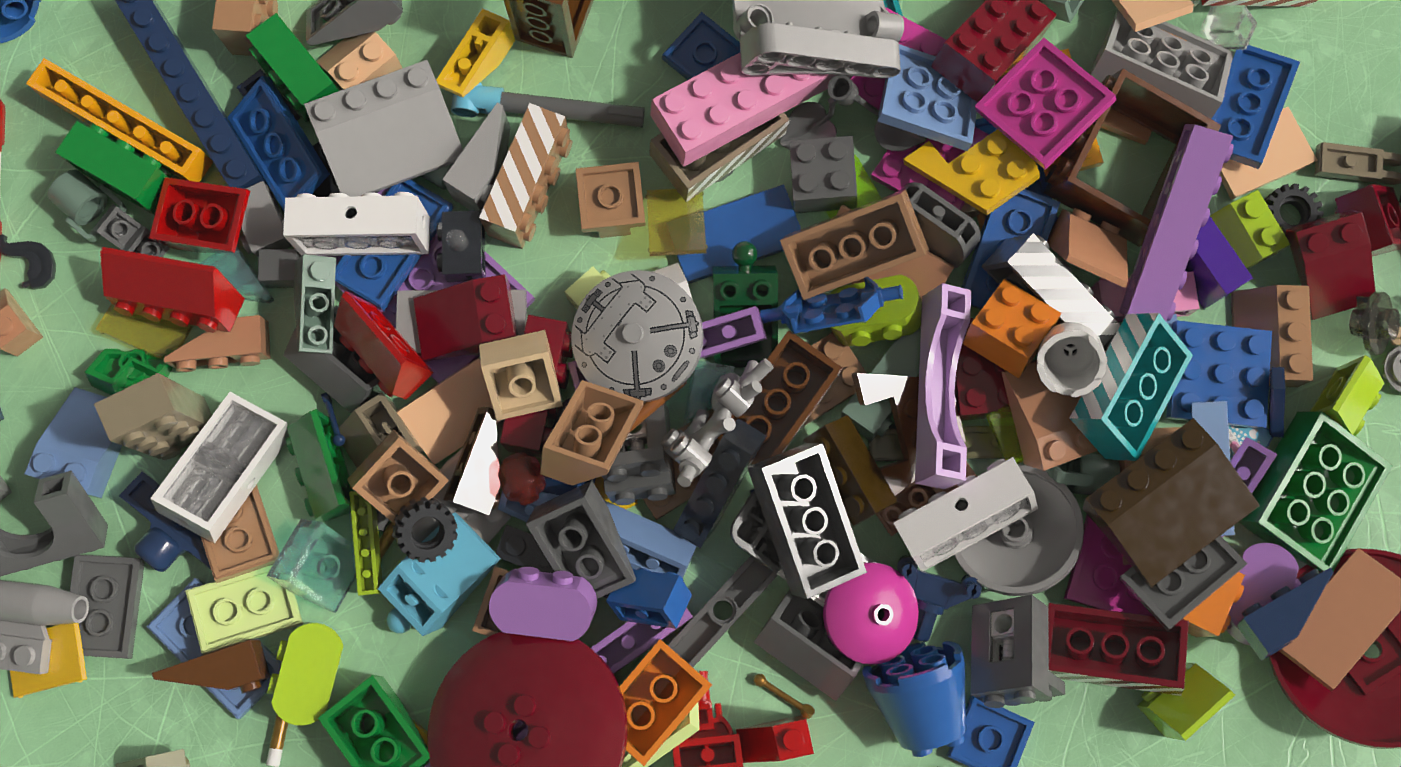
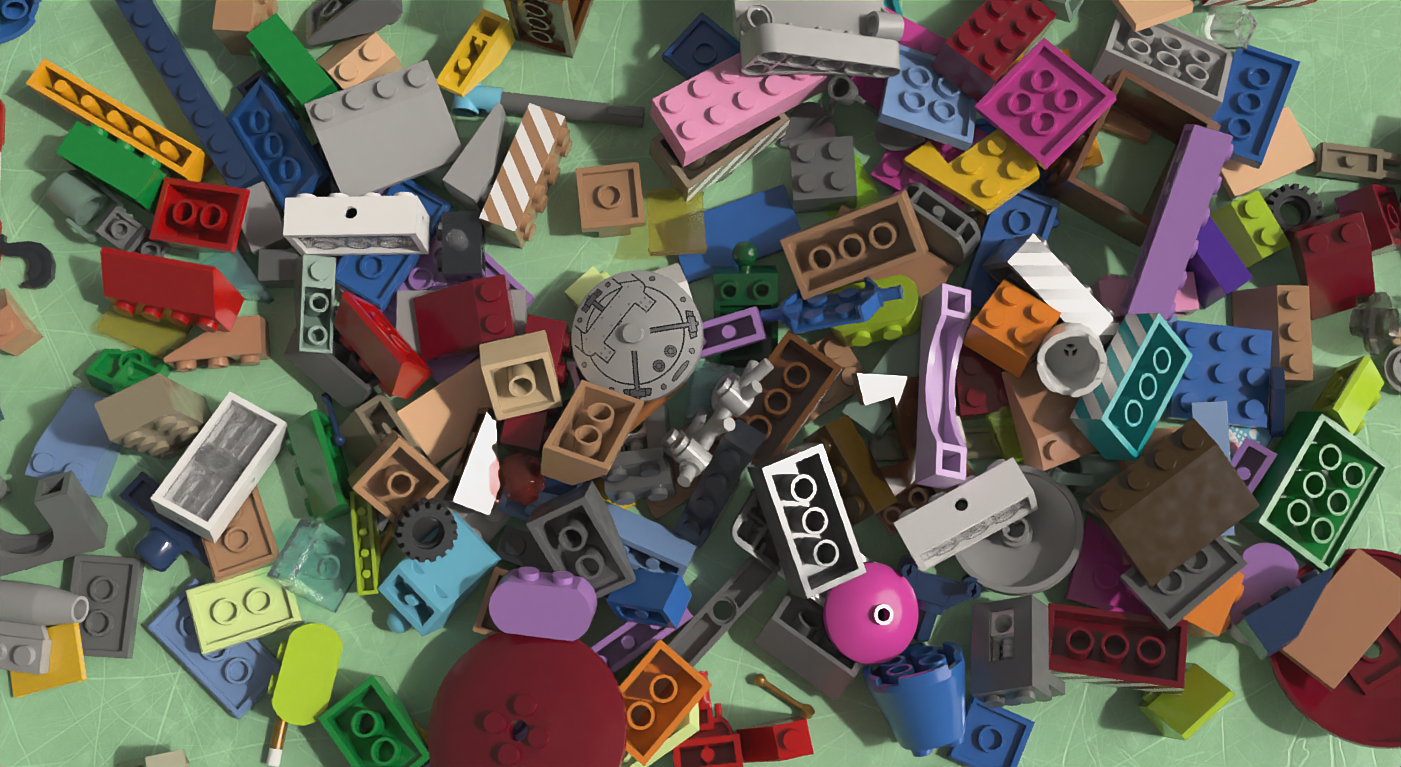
(230, 668): reddish brown slope -> none
(1090, 245): nougat slope -> none

